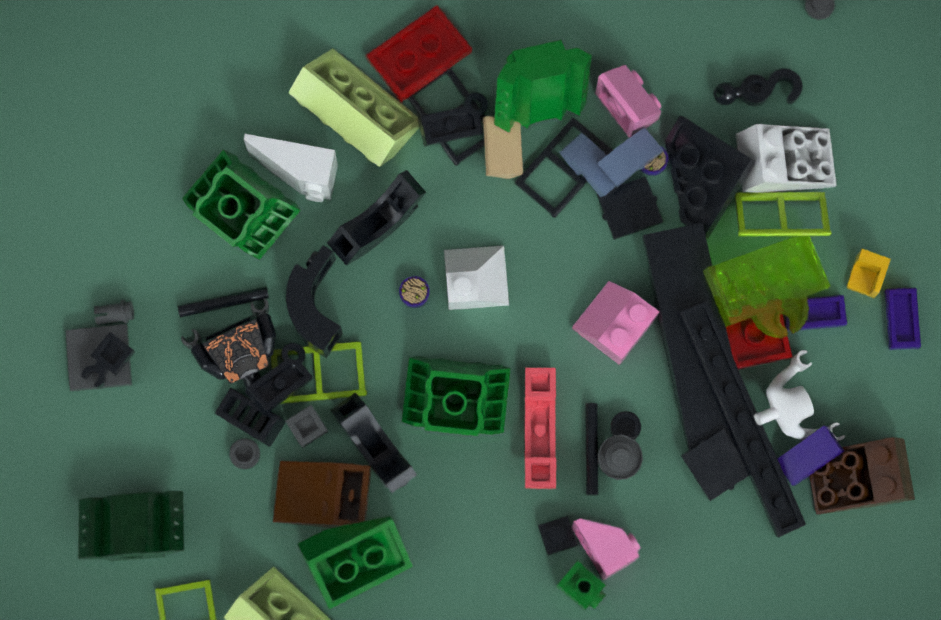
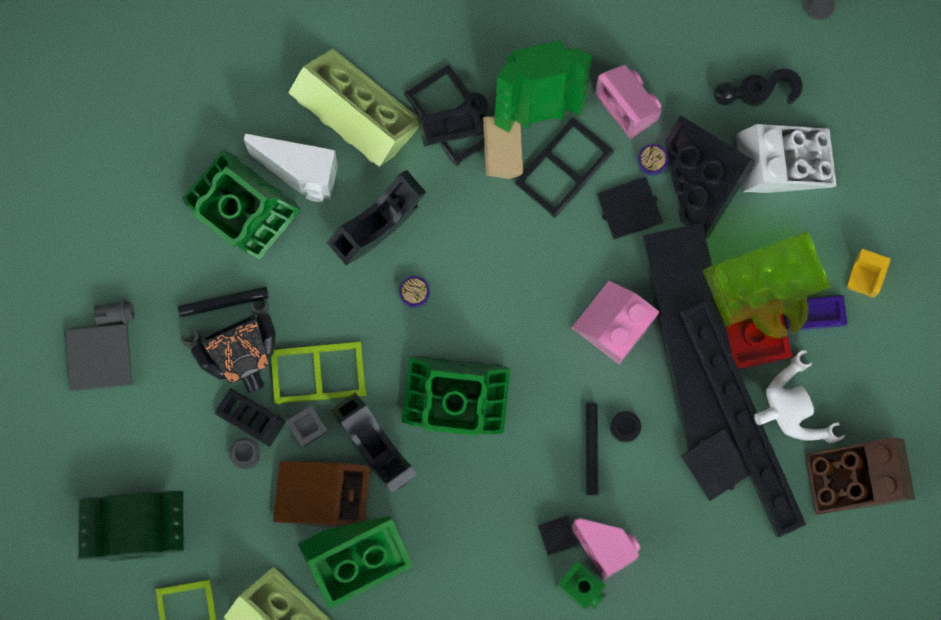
(110, 356): black plate -> none
(281, 381): black hinge -> none
(312, 327): black arch -> none
(419, 53): red tile -> none
(476, 277): white slope -> none
(540, 428): coral slope -> none
(583, 157): sand blue slope -> none
(620, 457): dark grey plate -> none
(630, 157): sand blue slope -> none
(780, 197): lime window -> none
(809, 455): dark purple tile -> none
(902, 318): dark purple tile -> none

